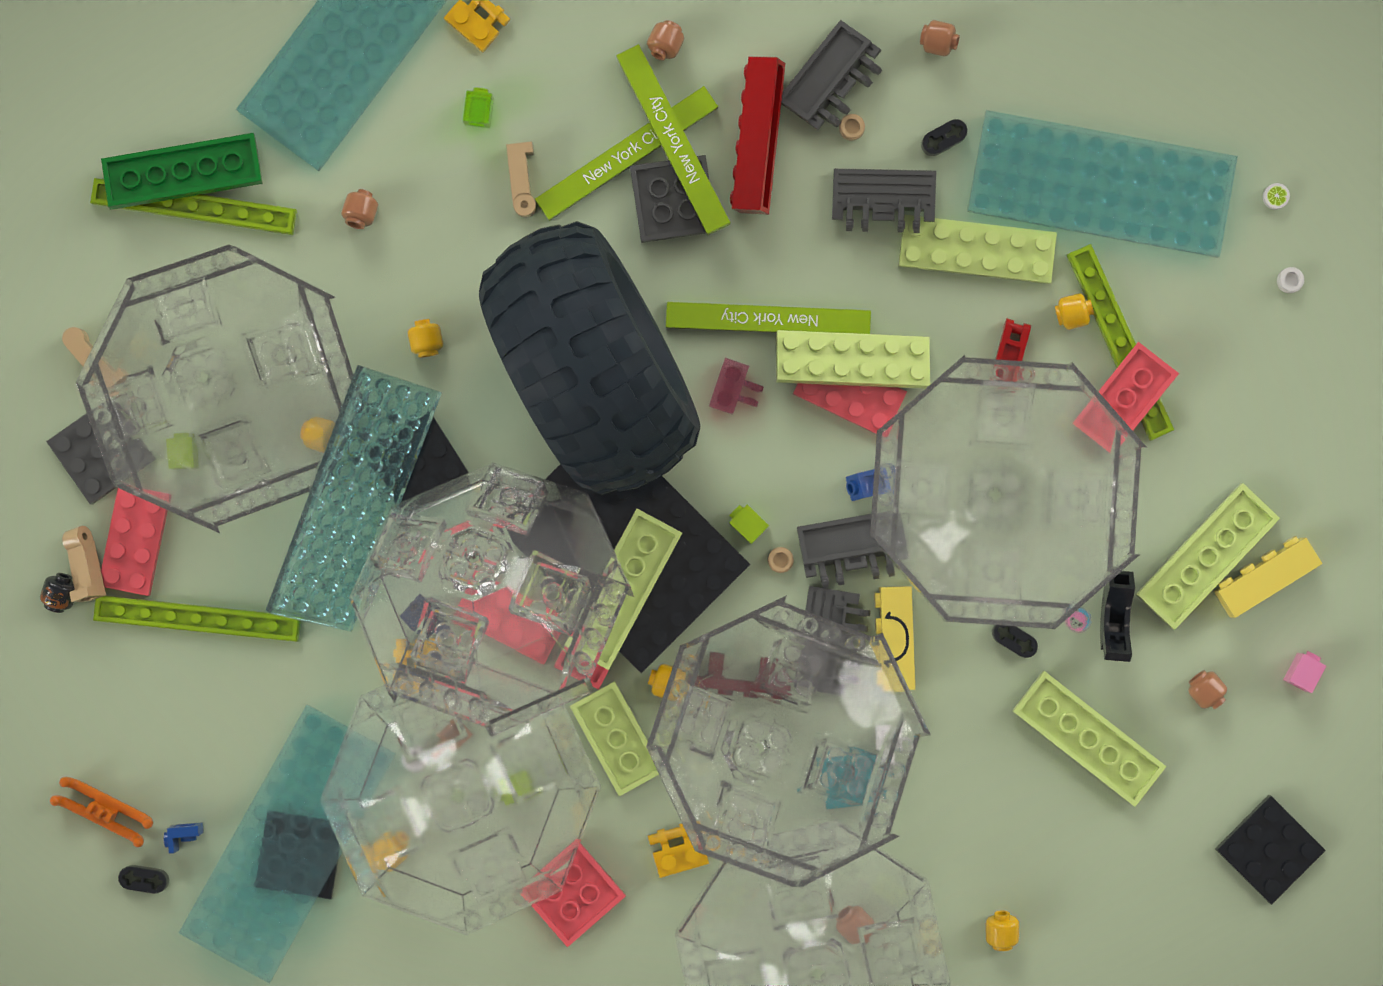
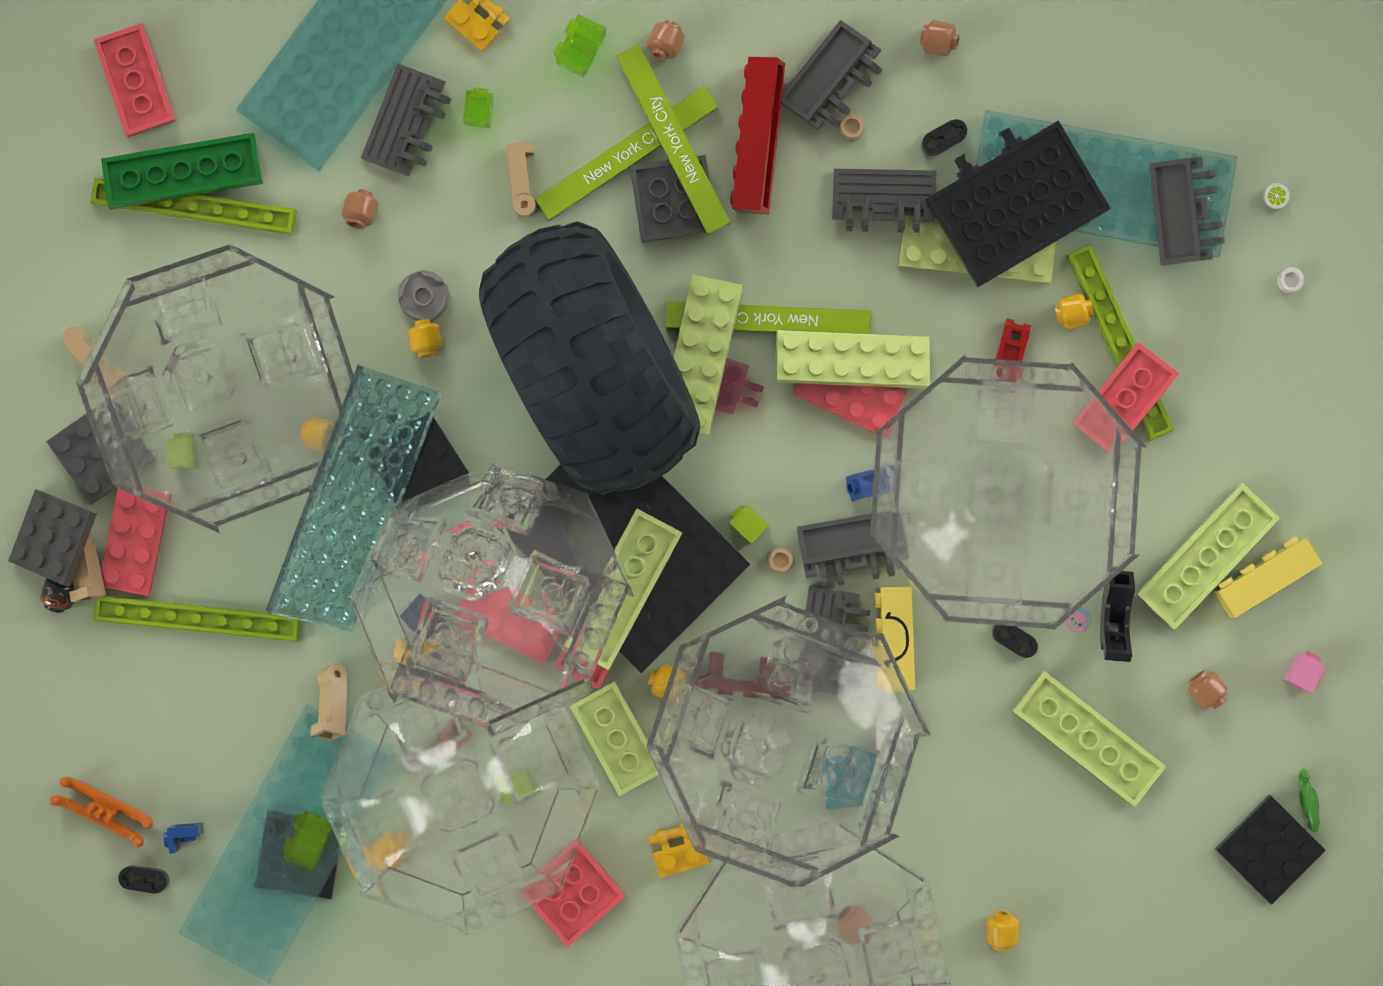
(52, 537): none -> dark grey plate
(134, 80): none -> coral plate
(308, 840): none -> clear neon green brick
(332, 703): none -> tan leg
(402, 118): none -> dark grey hinge
(423, 295): none -> light grey tile
(580, 45): none -> clear neon green brick
(706, 341): none -> yellowish green plate
(1016, 202): none -> black hinge
(1179, 211): none -> dark grey hinge
(1309, 800): none -> bright green piece

